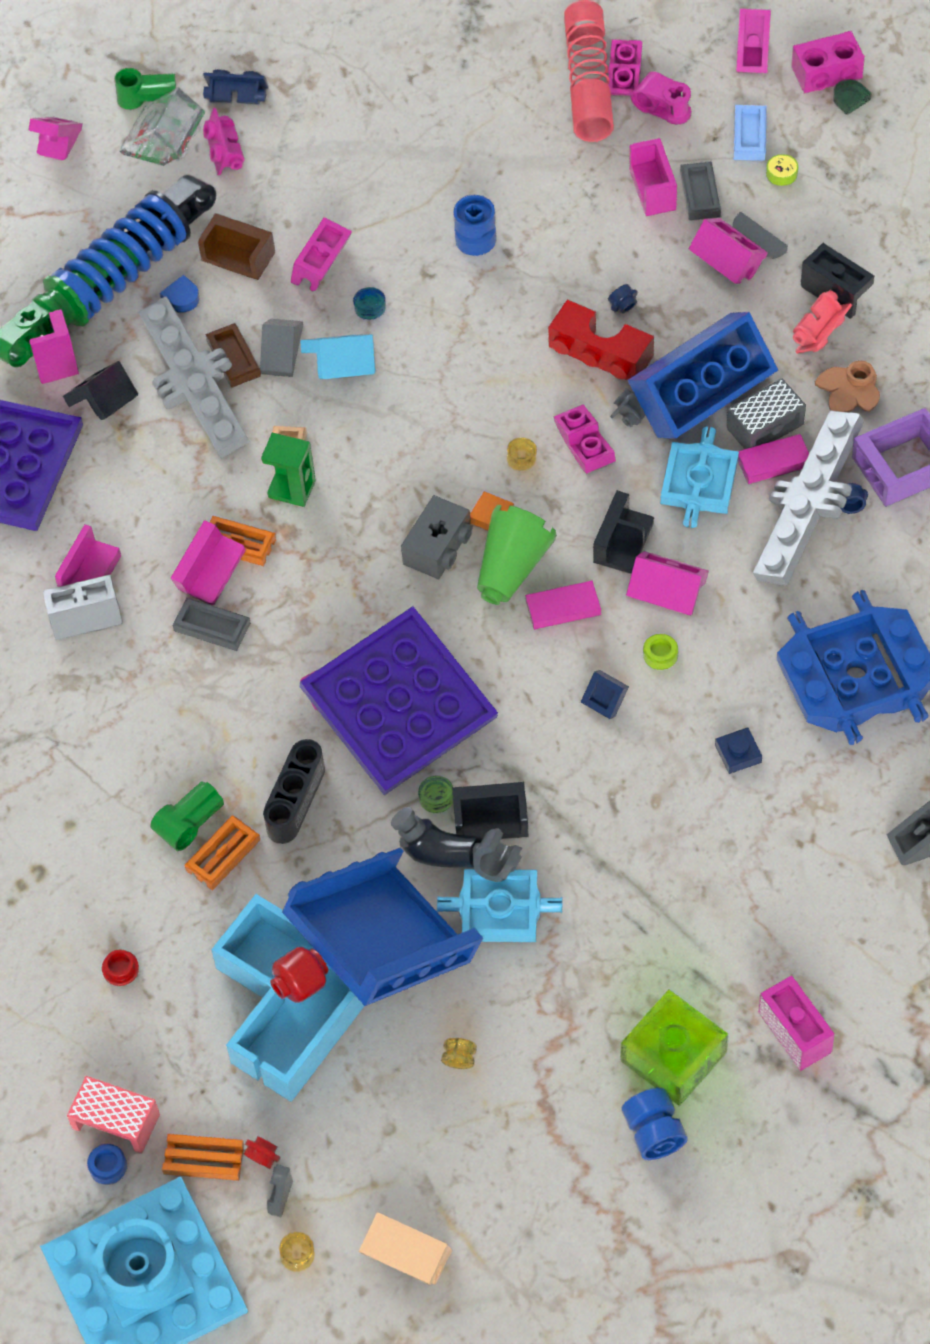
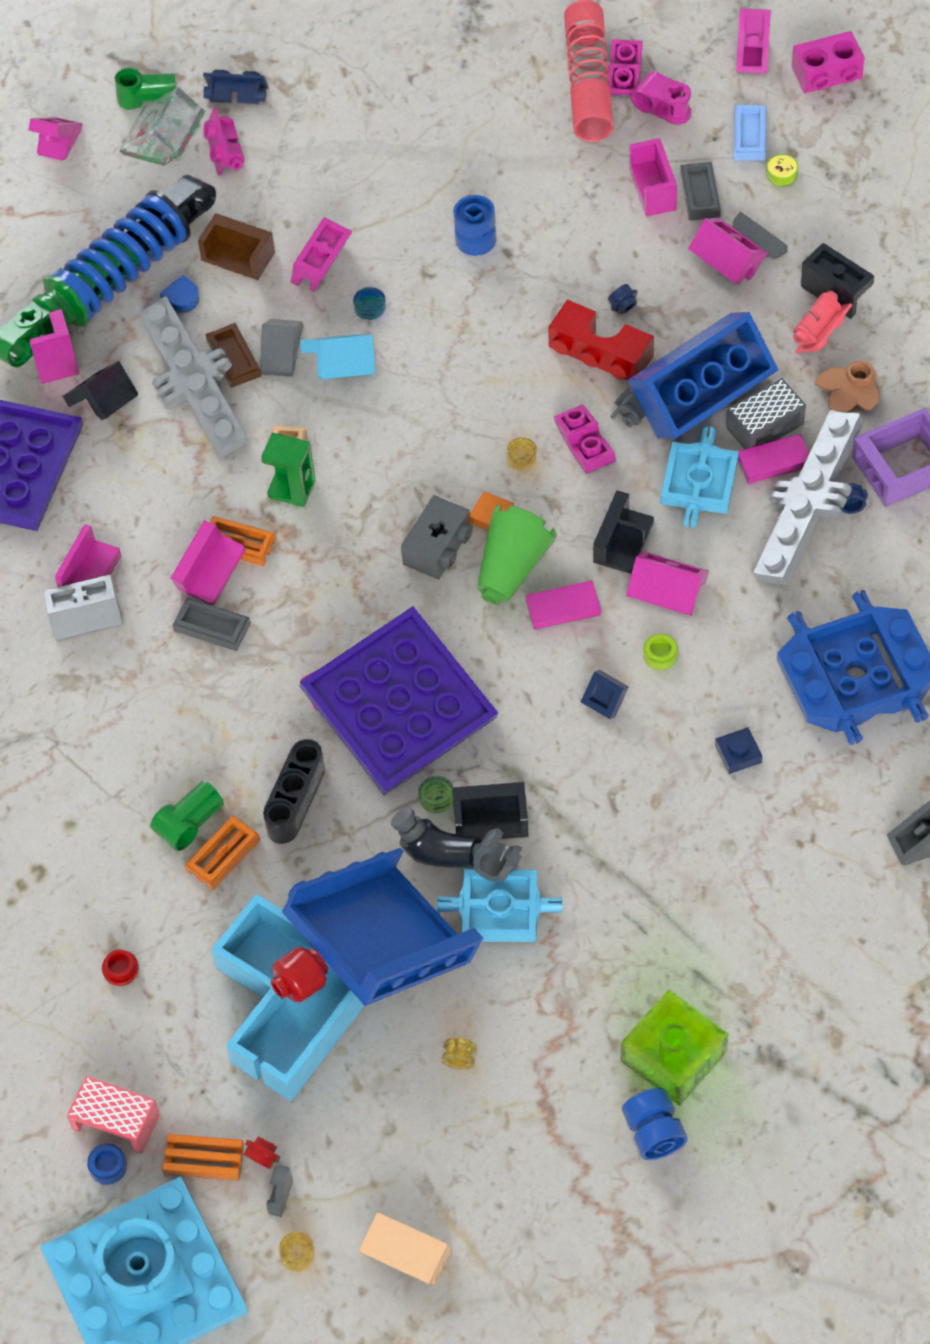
(796, 1023): dark pink panel -> none
(850, 95): clear green tile -> none

